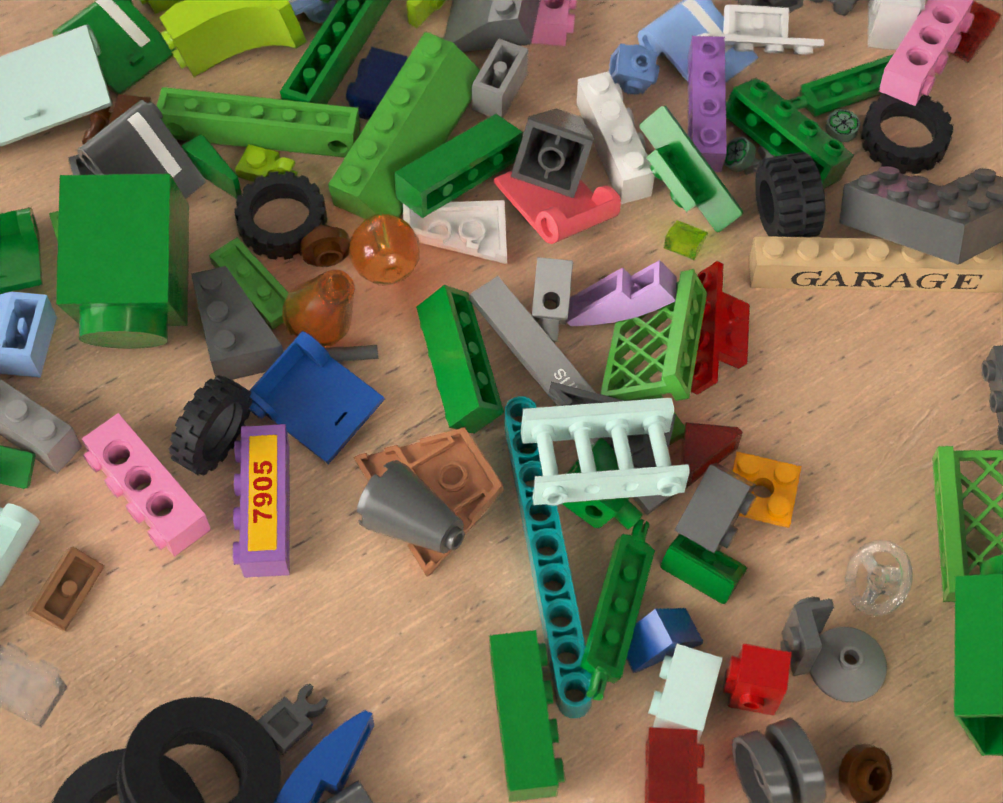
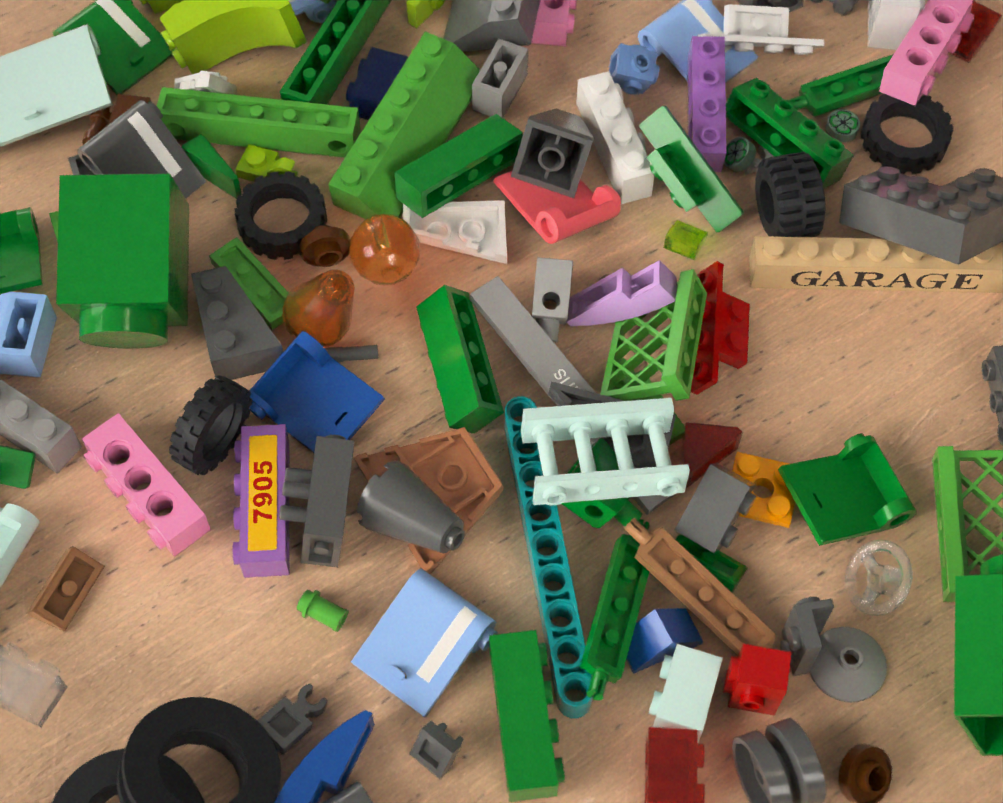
(207, 82): none -> white wing
(322, 610): none -> bright green pin
(327, 497): none -> dark grey piece
(425, 636): none -> light blue door
(436, 748): none -> dark grey tile
(699, 589): none -> medium nougat plate
(848, 492): none -> green door

